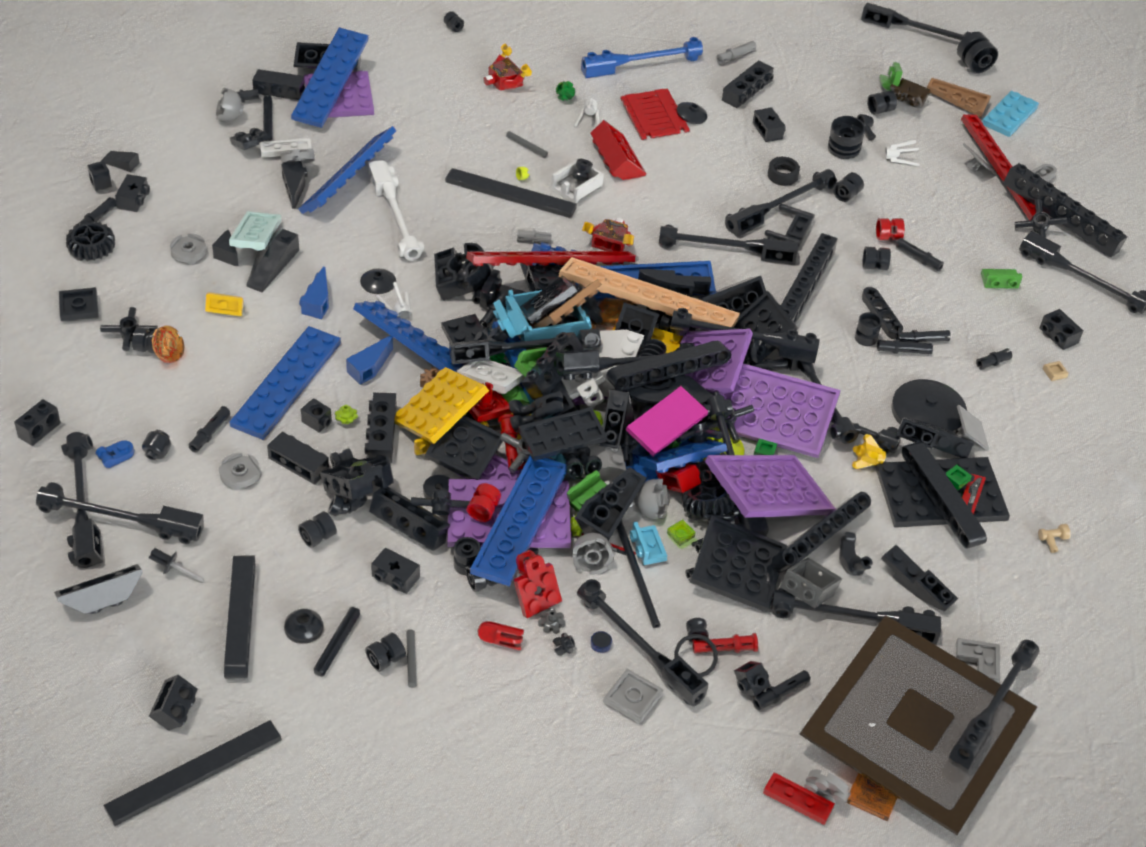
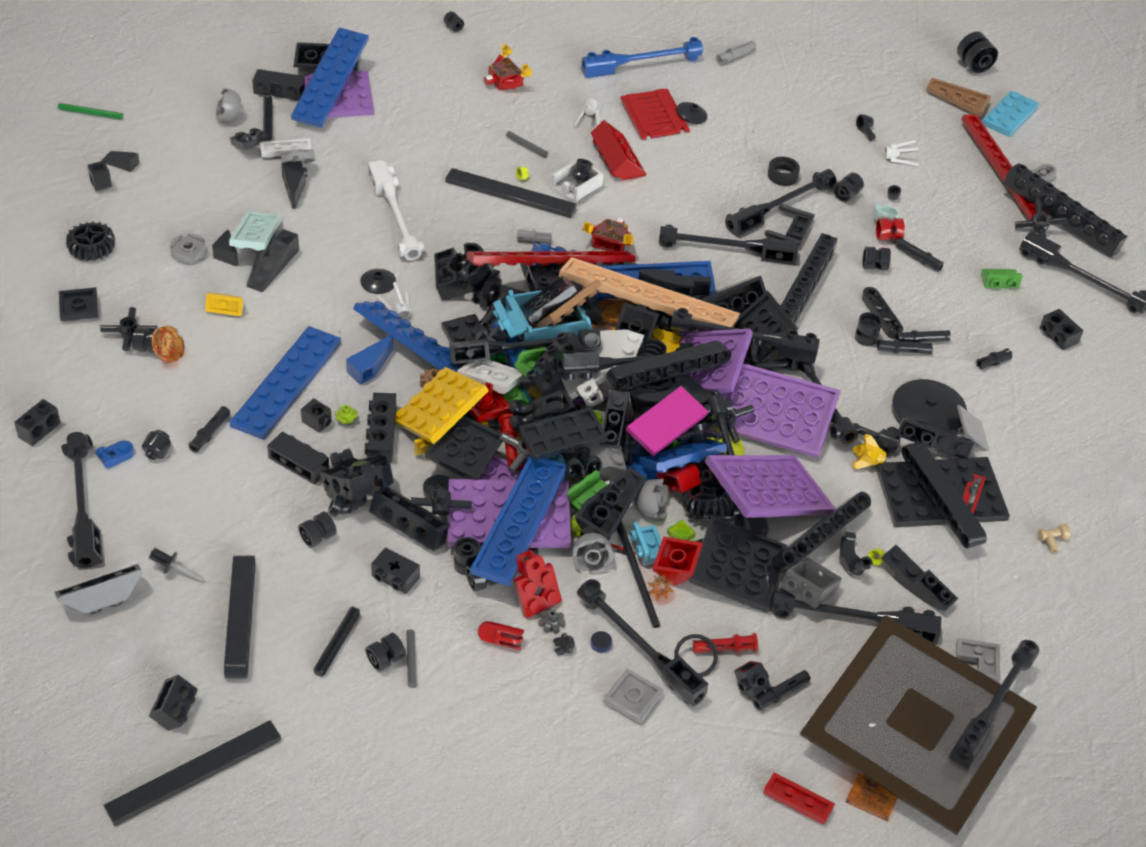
(92, 111): none -> green bar
(99, 212): black pin -> none
(132, 193): black brick -> none
(168, 523): black bar -> none
(239, 479): light grey plate -> none
(248, 94): black pin -> none
(303, 632): black piece -> none
(315, 300): blue slope -> none
(339, 179): blue plate -> none
(483, 502): red wheel -> none
(565, 90): green gear -> none
(663, 592): none -> clear orange gear
(677, 559): none -> red slope
(697, 626): black wheel -> none
(747, 84): black brick -> none
(765, 447): green plate -> none
(768, 124): black brick -> none
(827, 786): light grey plate -> none
(846, 137): black wheel -> none
(872, 553): none -> neon yellow hinge
(882, 102): black wheel -> none
(884, 212): none -> light aqua hair
(886, 17): black bar -> none
(894, 192): none -> black hinge
(895, 74): bright green bracket -> none
(911, 92): dark brown bracket -> none
(958, 477): green plate -> none
(977, 161): light grey piece -> none
(1055, 371): tan tile -> none

